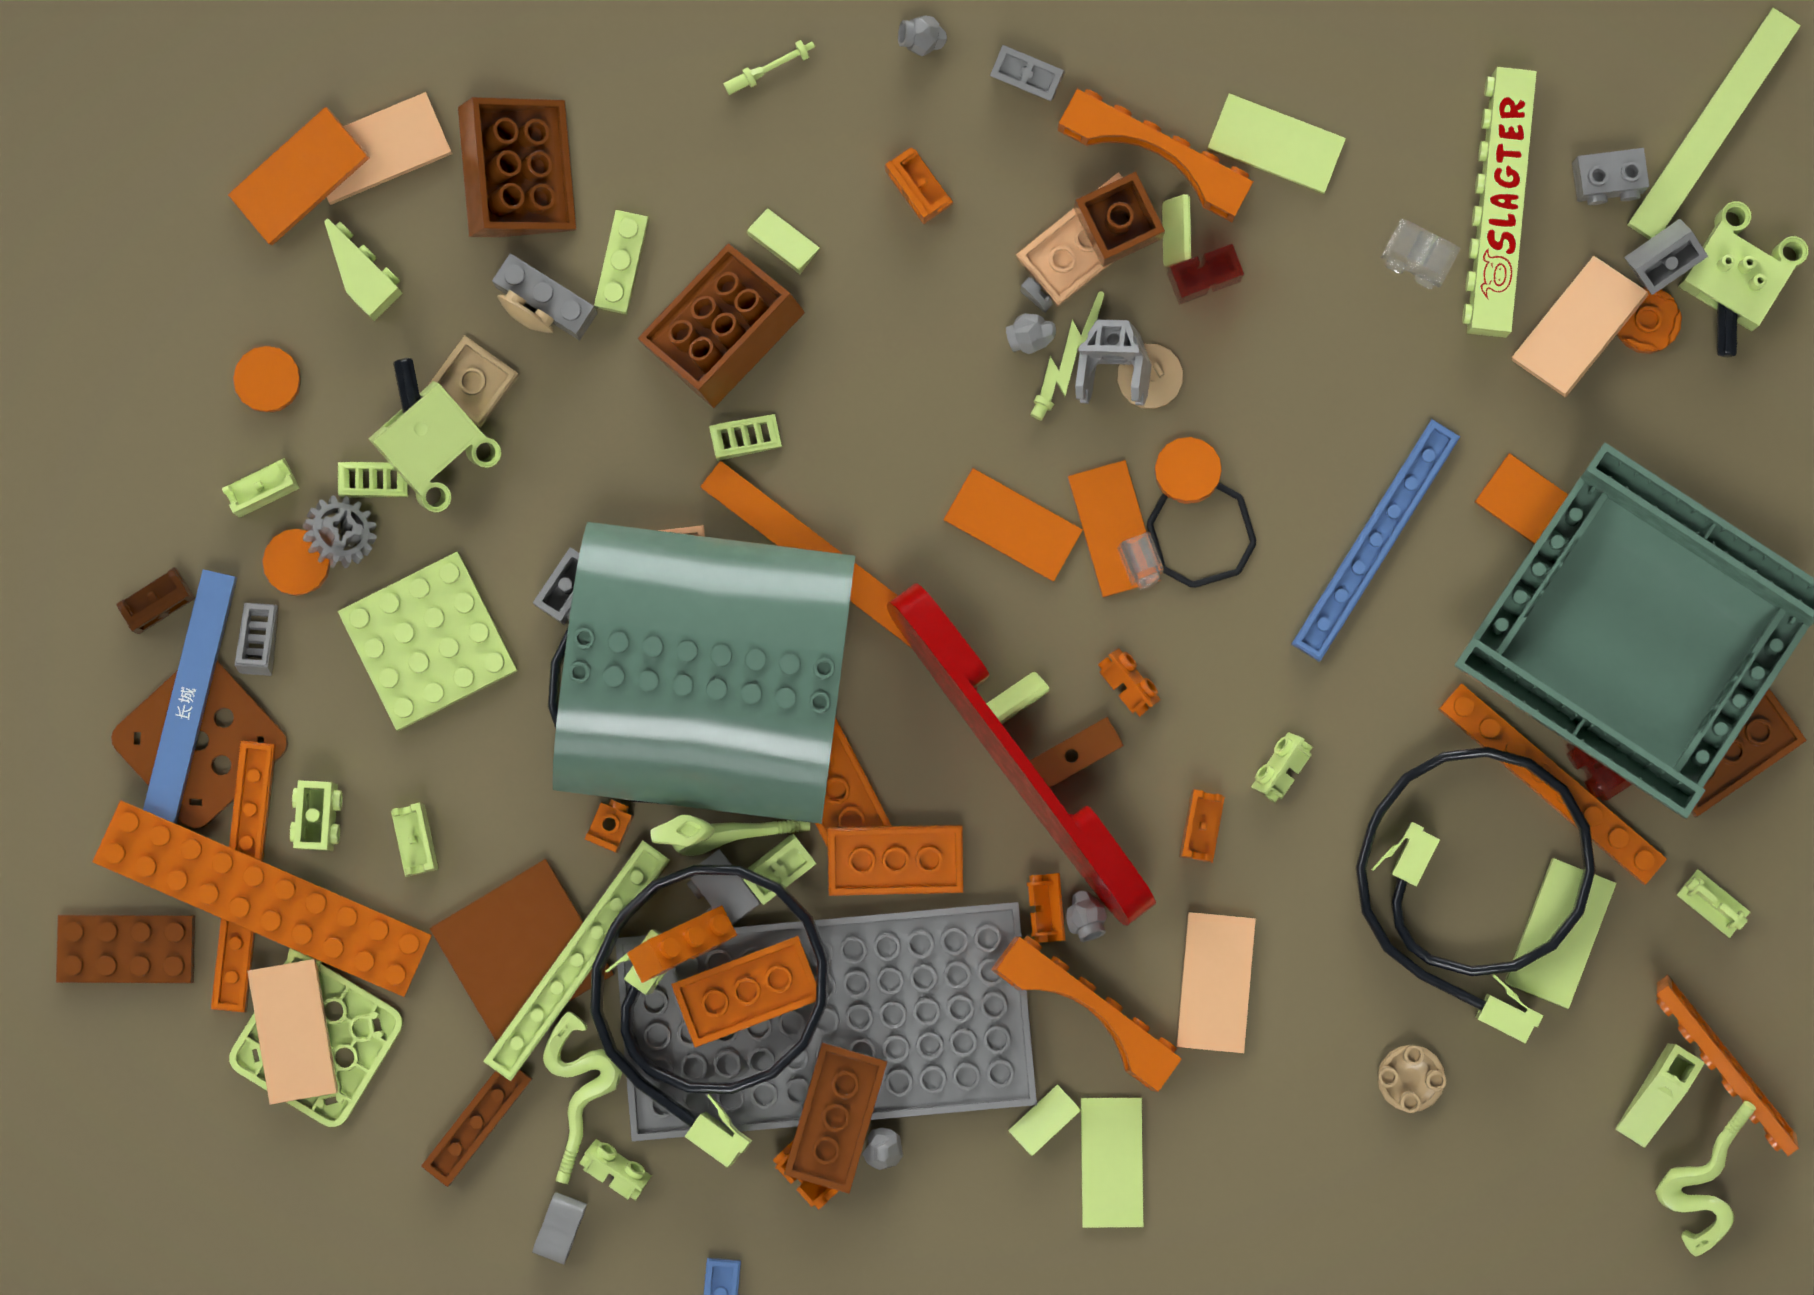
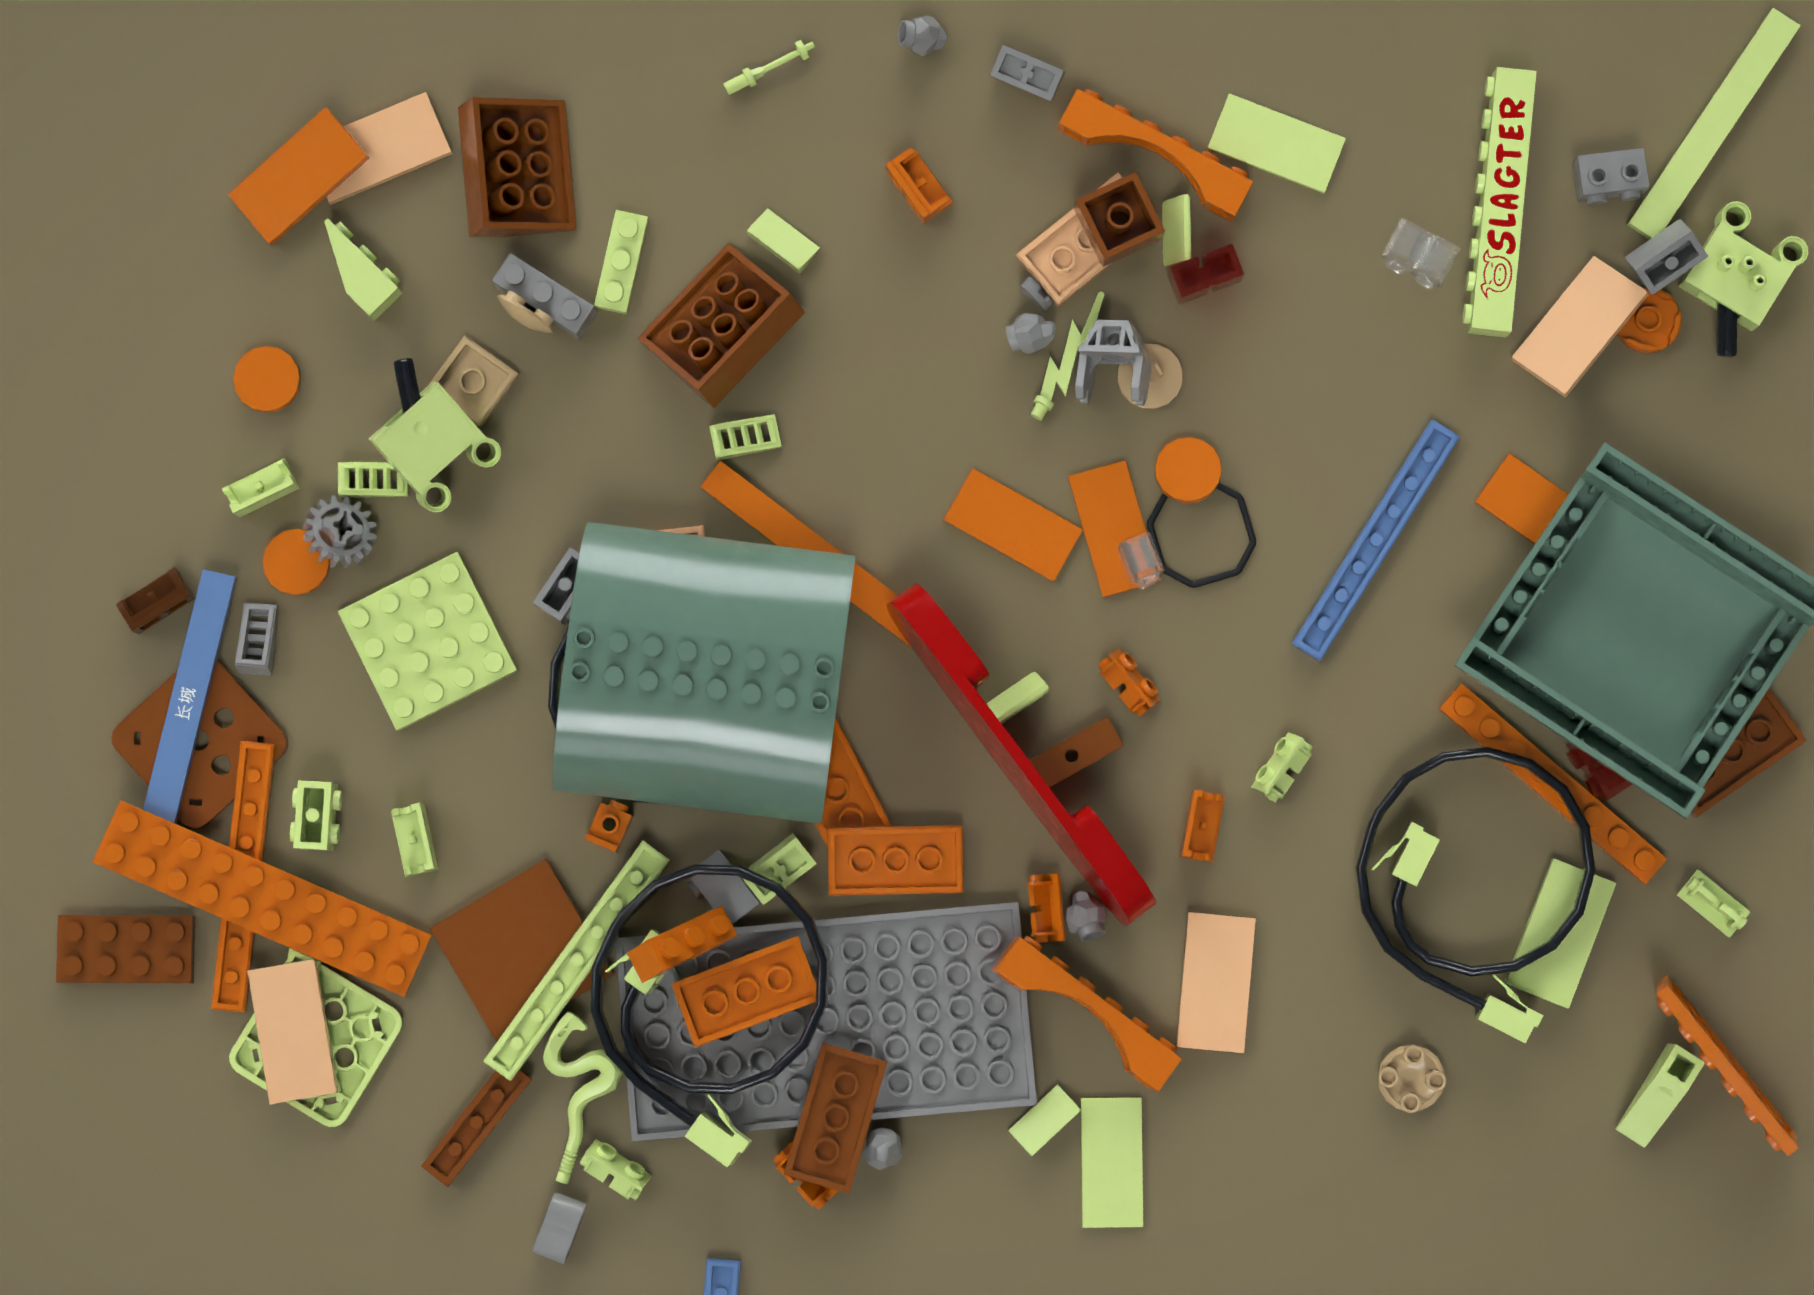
(695, 836): yellowish green animal -> none
(1672, 1197): yellowish green animal -> none

